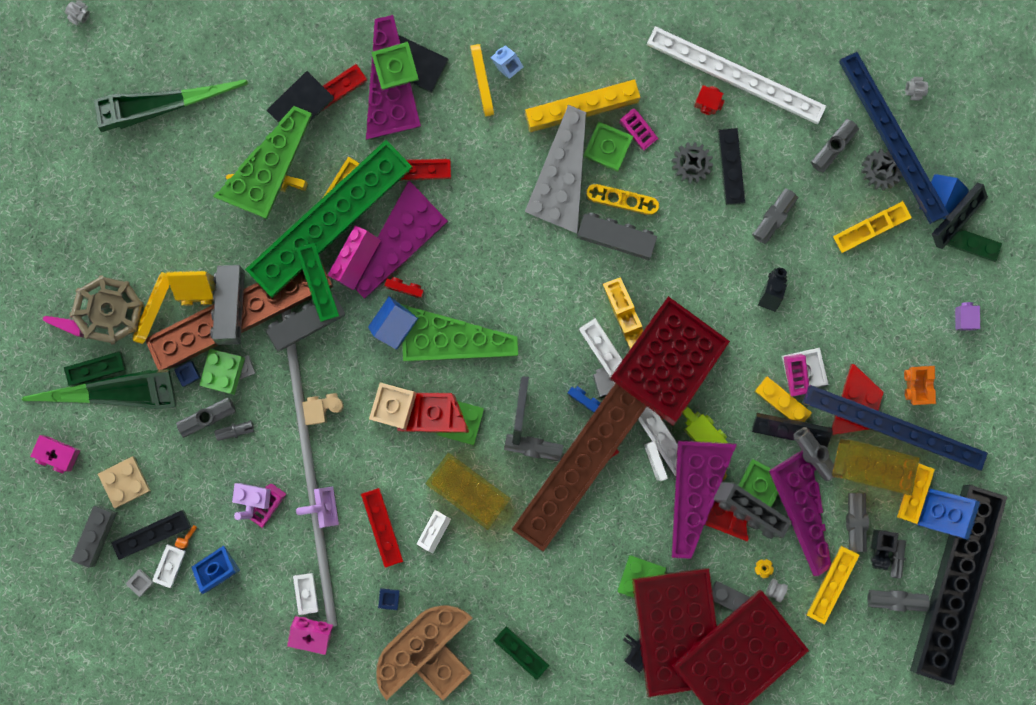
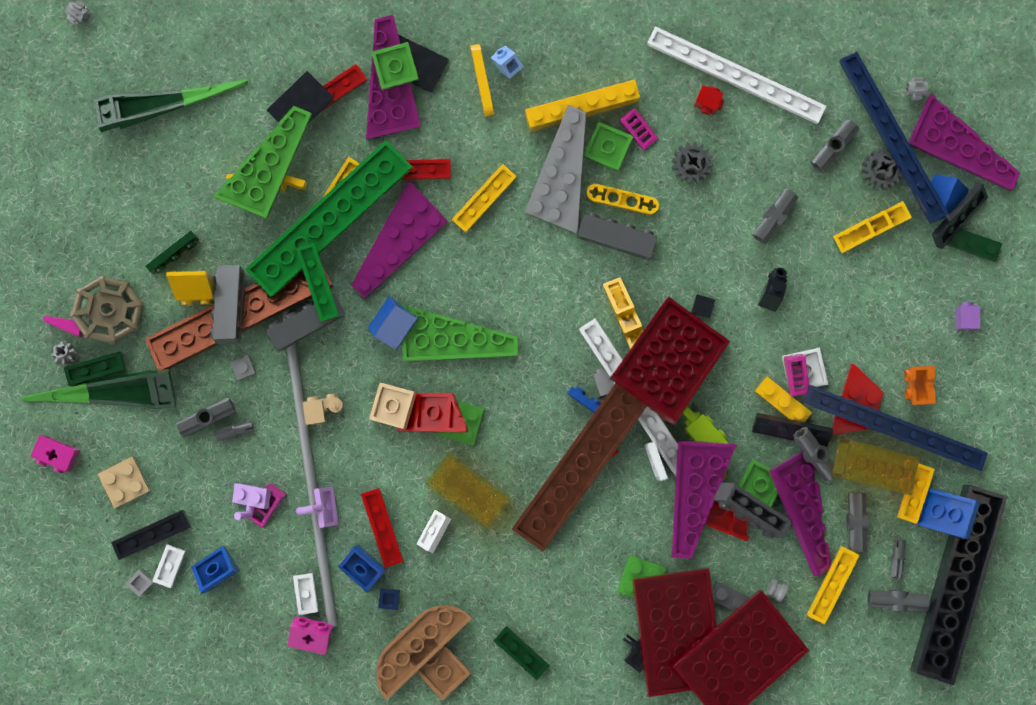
(69, 354): none -> light grey gear
(94, 536): dark grey brick -> none
(151, 308): yellow beam -> none
(173, 253): none -> dark green plate
(182, 543): orange hand -> none
(187, 373): dark blue plate -> none
(222, 371): bright green plate -> none
(354, 257): dark pink brick -> none
(362, 567): none -> blue slope
(397, 285): red plate -> none
(484, 198): none -> yellow plate
(520, 410): black tile -> none
(535, 448): dark grey piece -> none
(702, 306): none -> black tile
(731, 166): black plate -> none
(759, 568): yellow plate -> none
(883, 543): black brick -> none
(954, 142): none -> magenta wing

